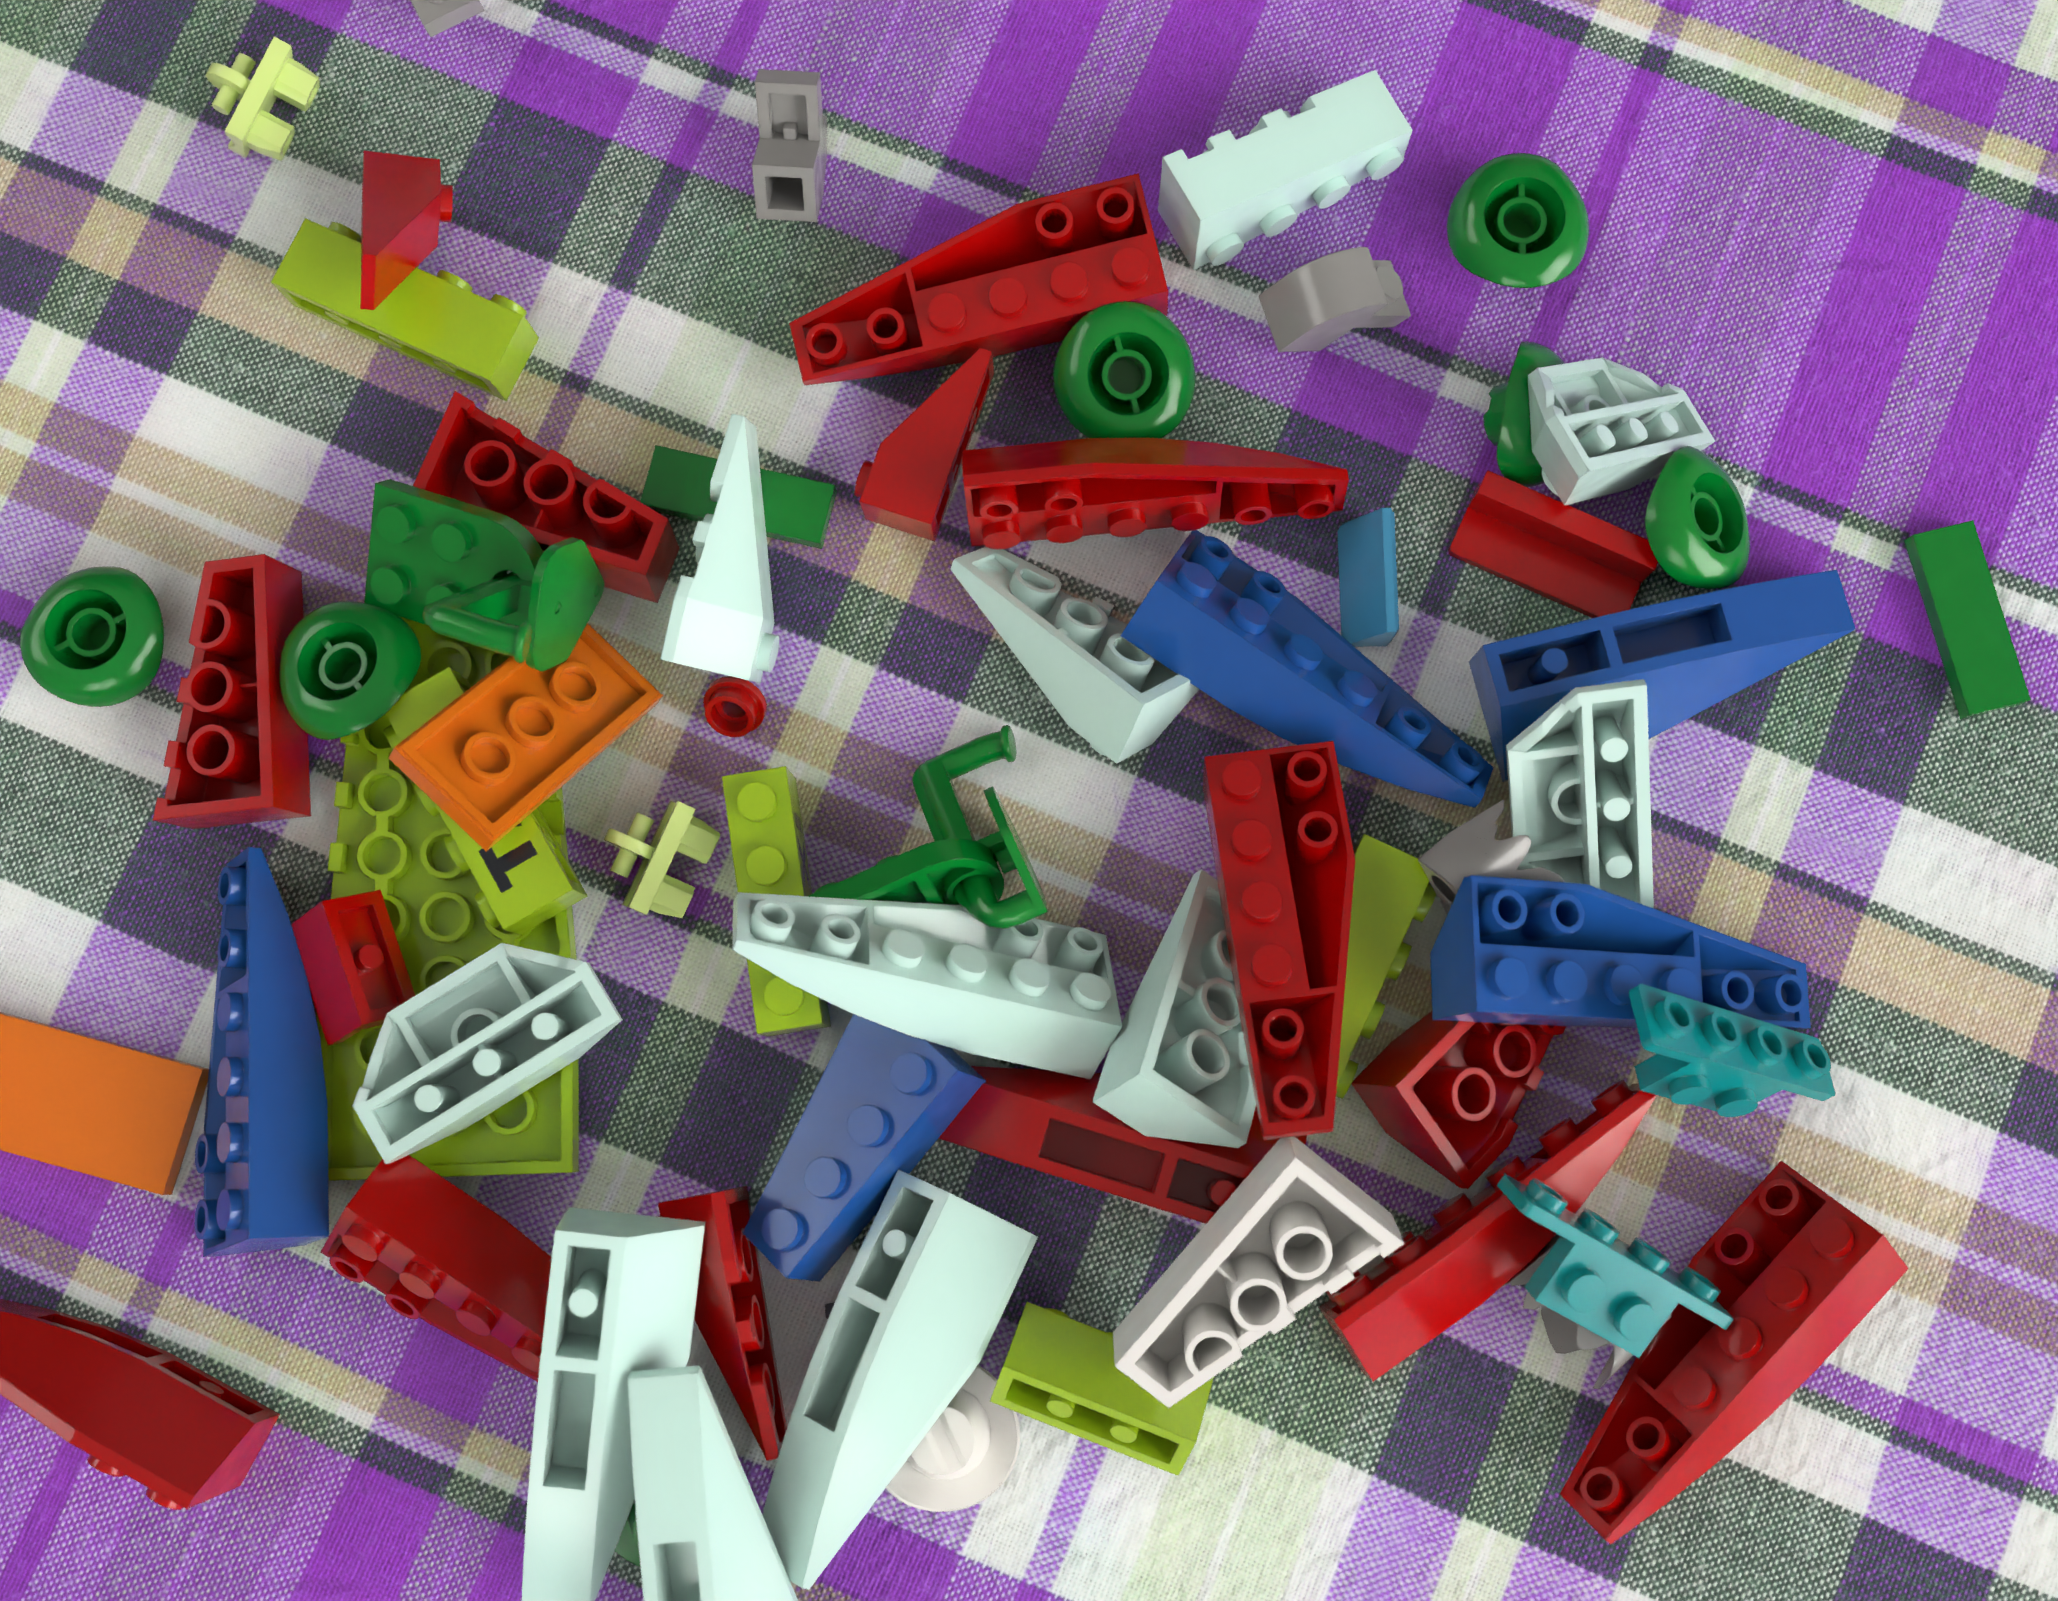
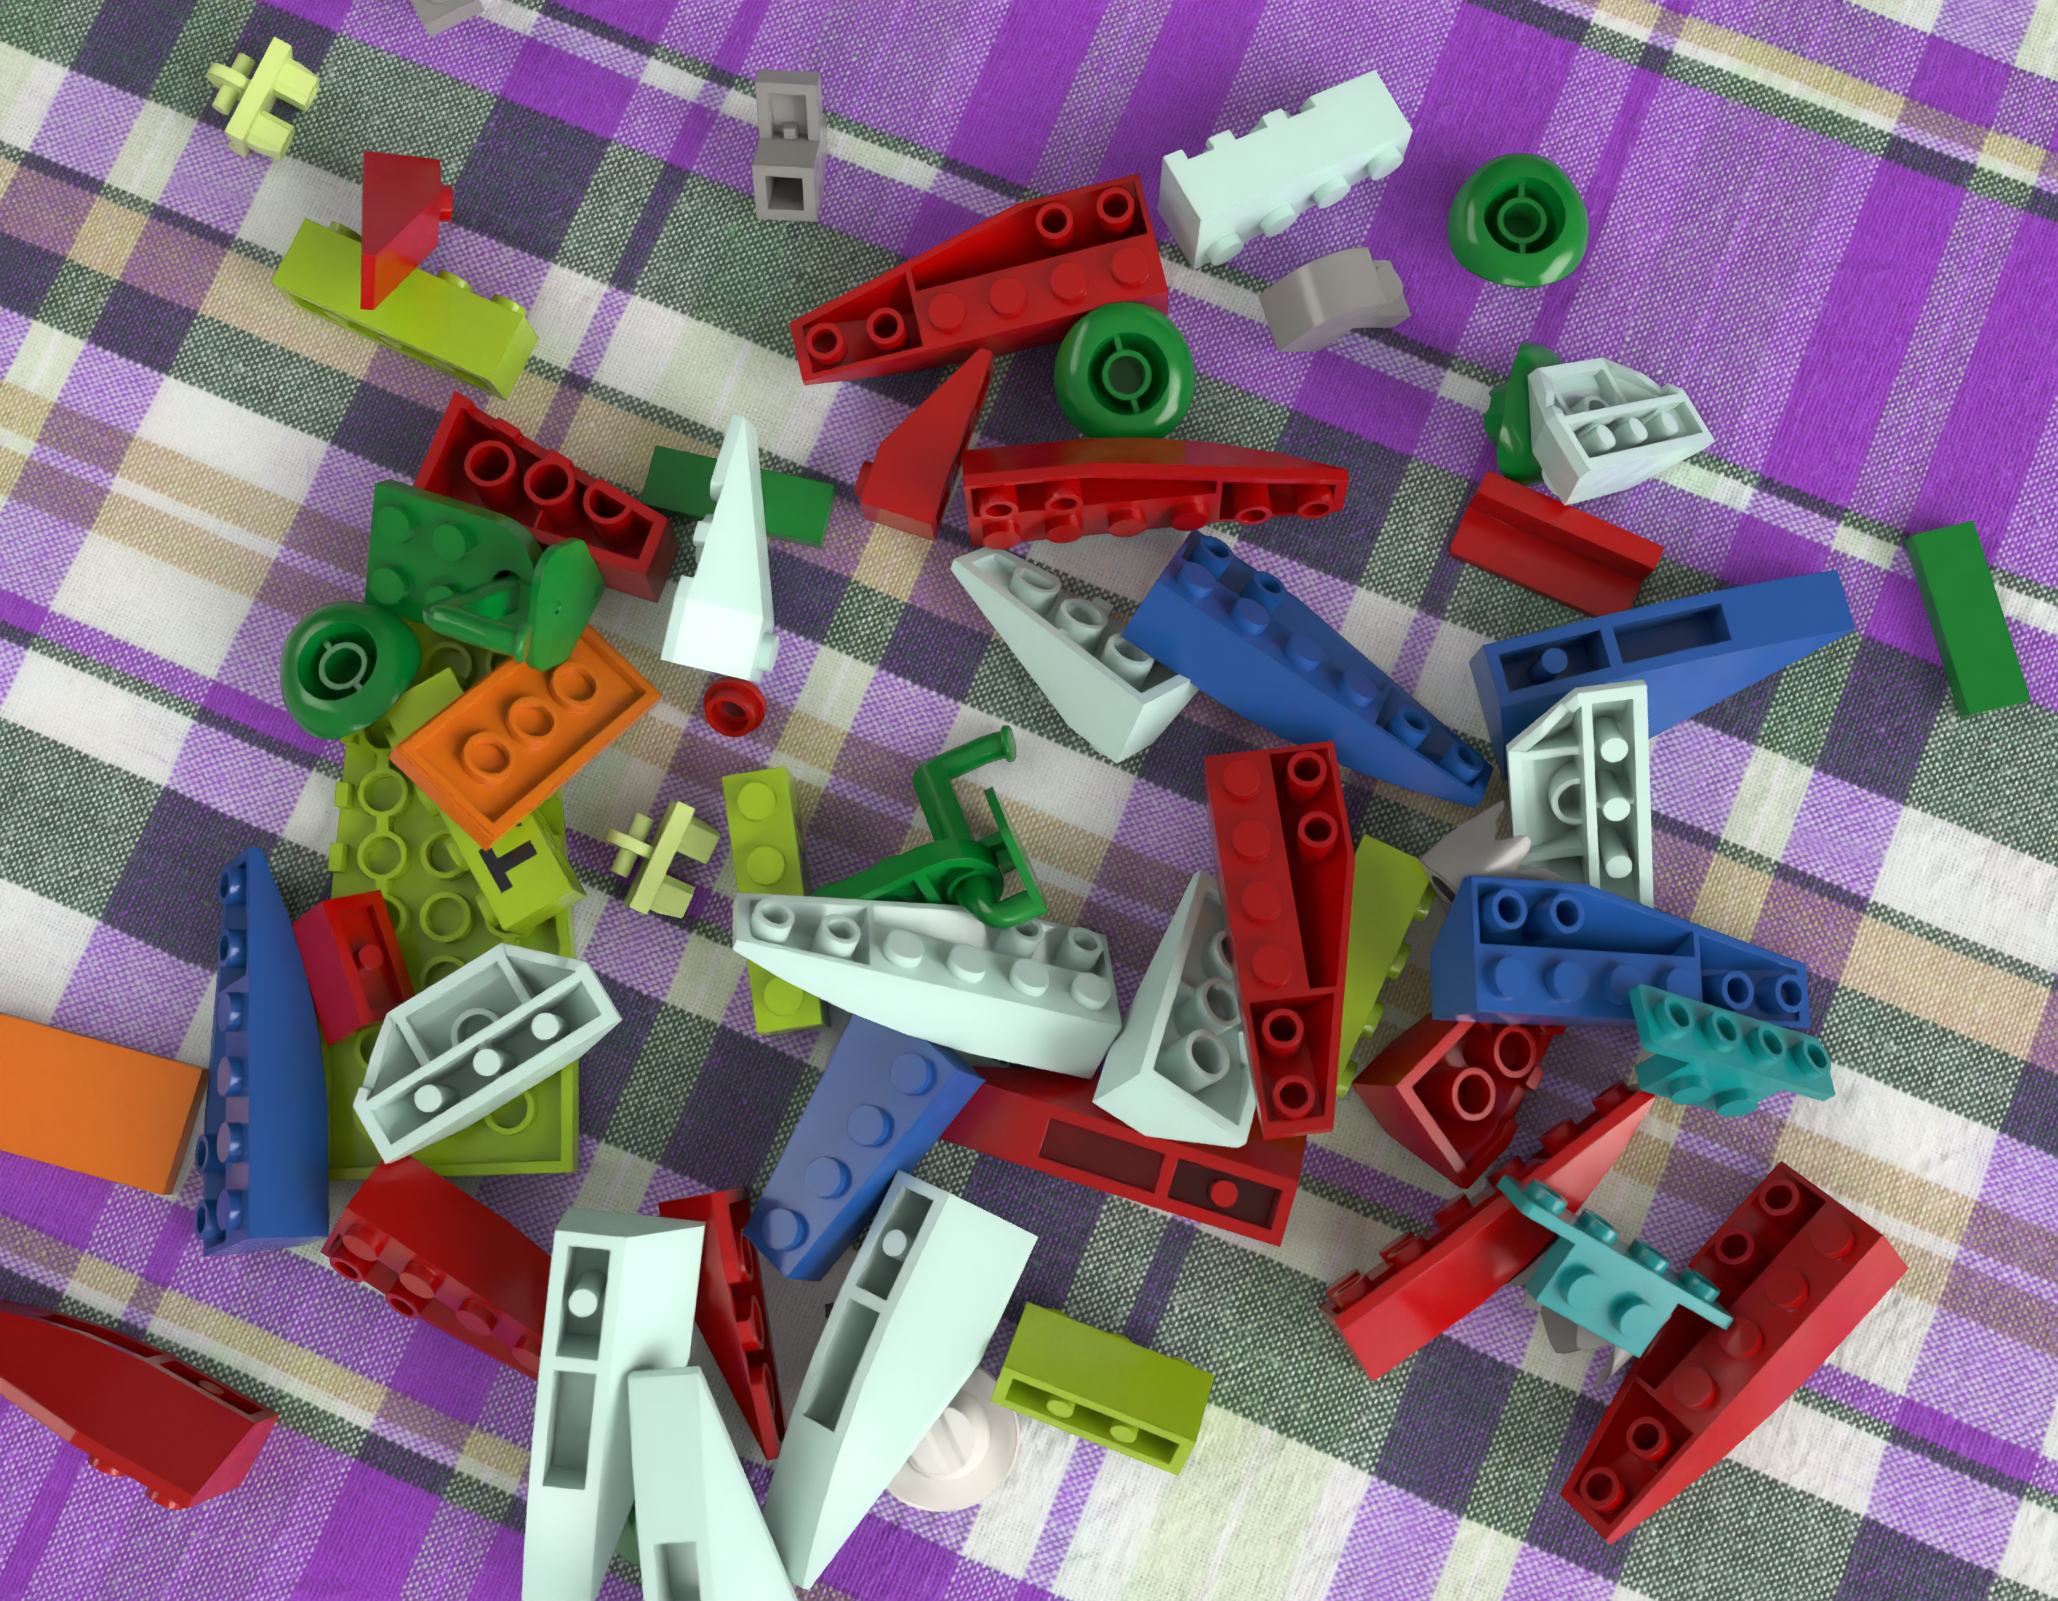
(94, 637): green hat -> none
(235, 741): red wedge -> none
(1254, 1264): white wedge -> none
(1368, 579): dark azure slope -> none
(1698, 522): green hat -> none

